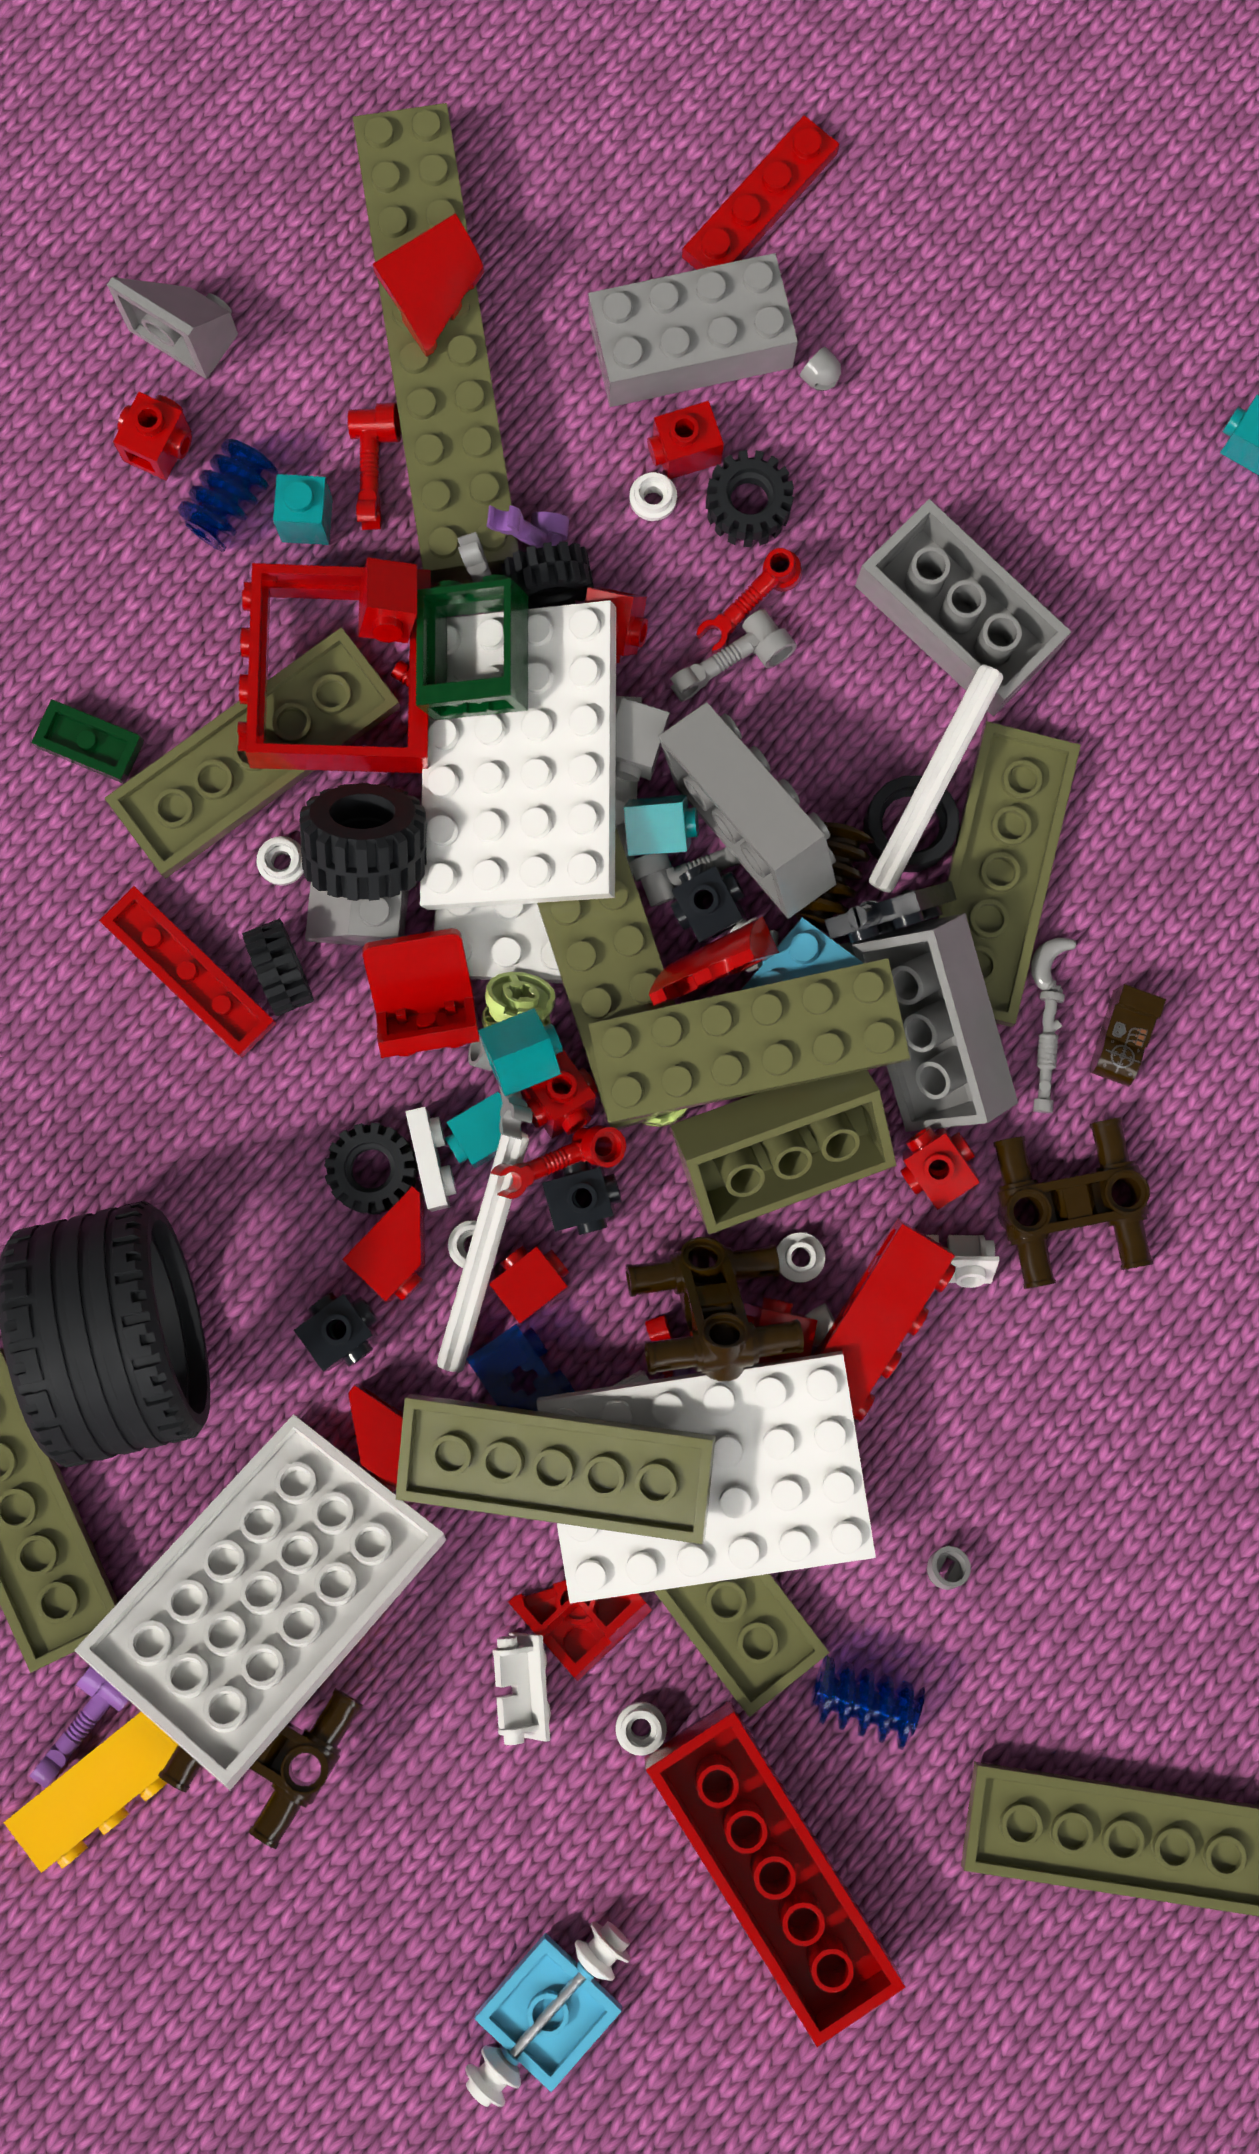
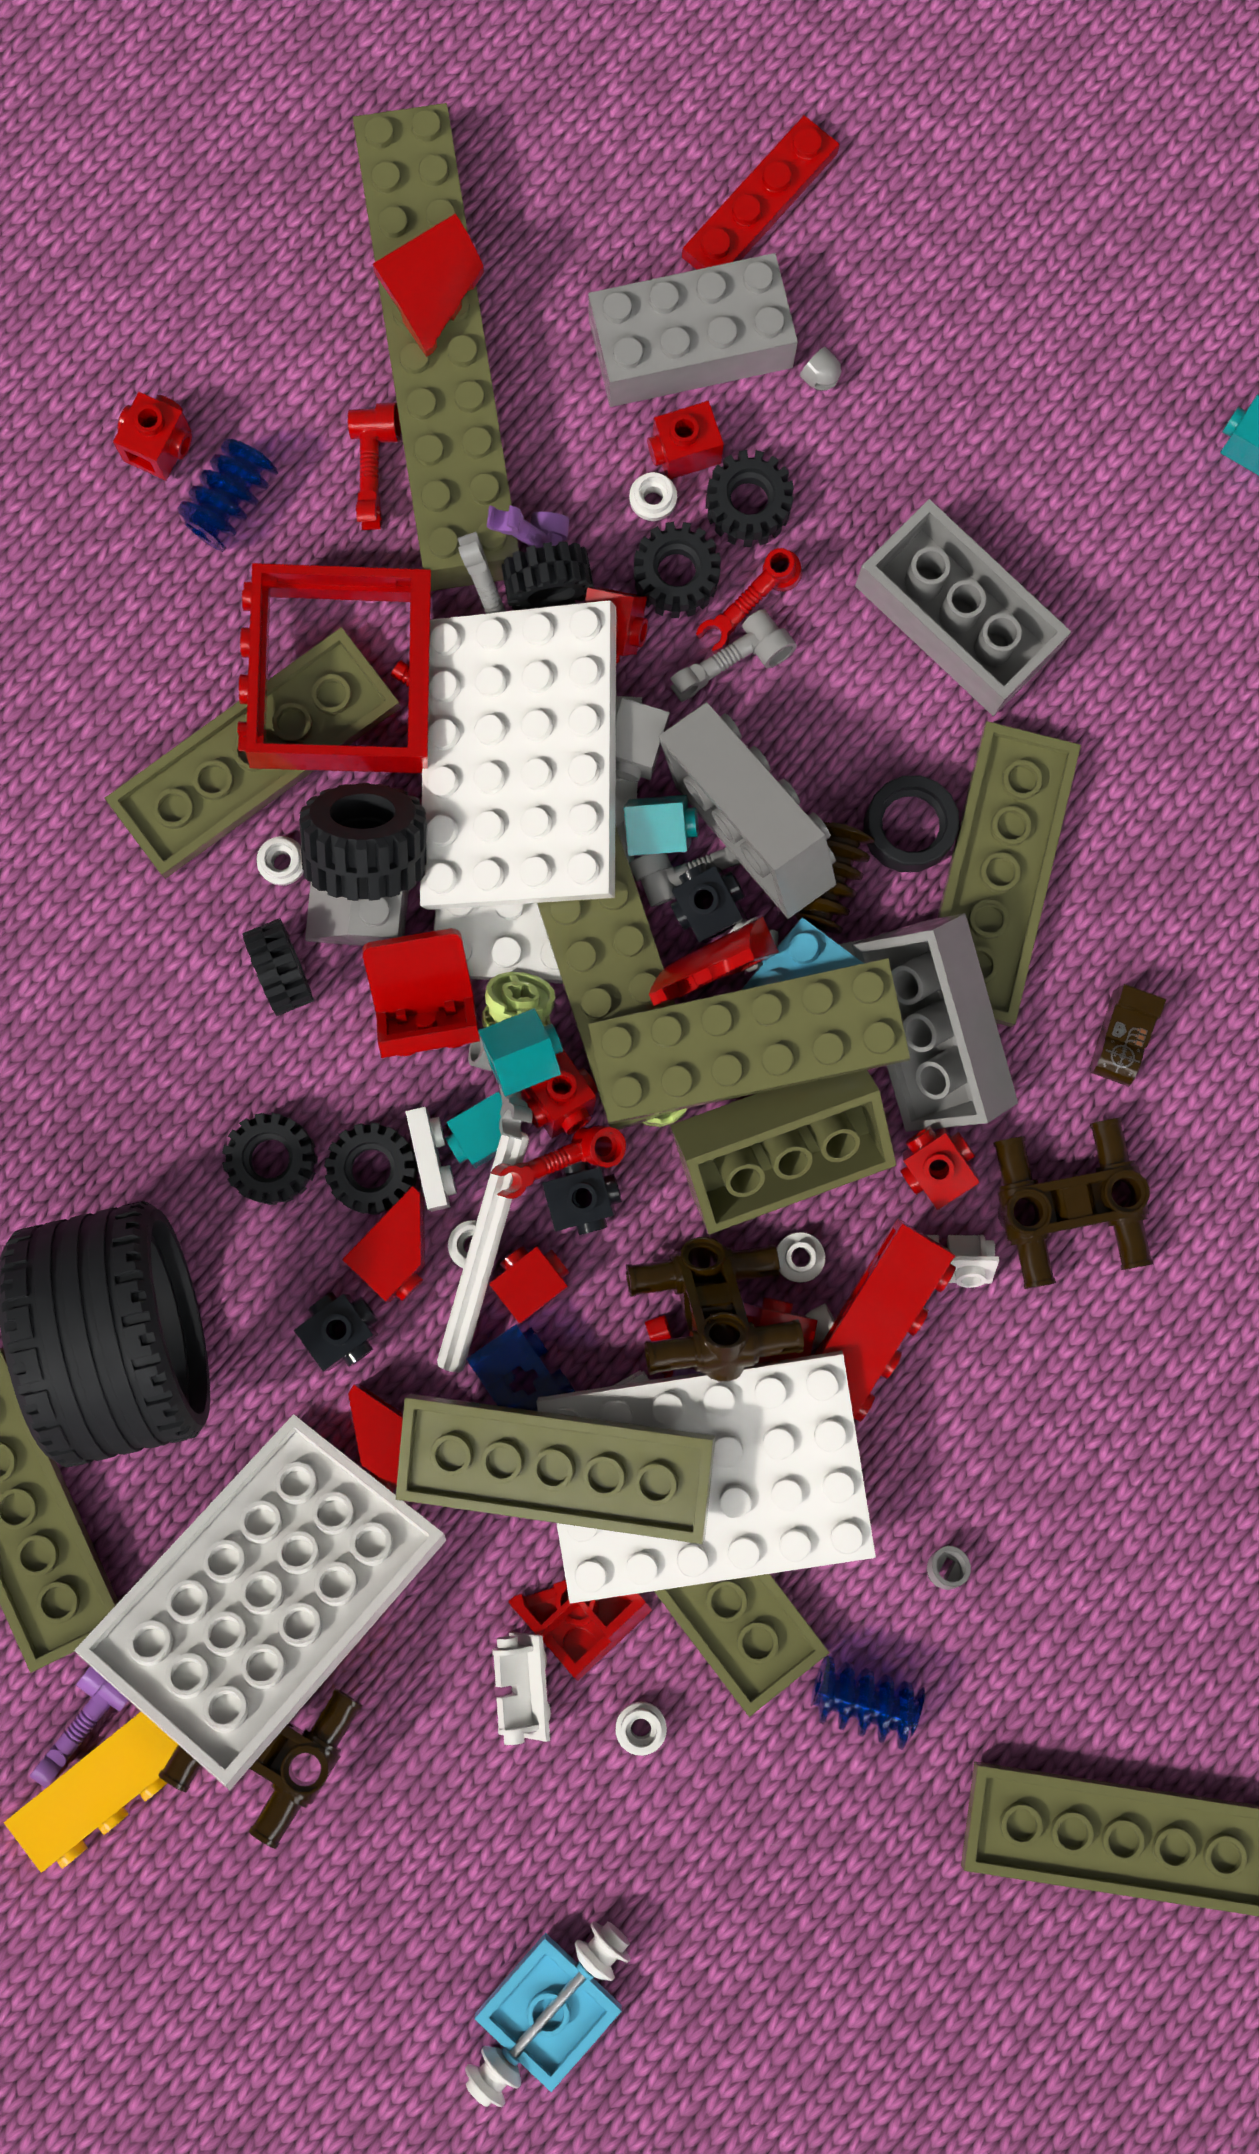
(87, 741): dark green plate -> none
(176, 321): light grey slope -> none
(188, 972): red plate -> none
(248, 1137): none -> black tyre
(303, 509): teal brick -> none
(387, 600): red brick -> none
(477, 696): dark green window -> none
(685, 543): none -> black tyre
(773, 1874): red brick -> none
(891, 914): black plate -> none
(936, 778): white axle -> none
(1051, 994): light grey piece -> none

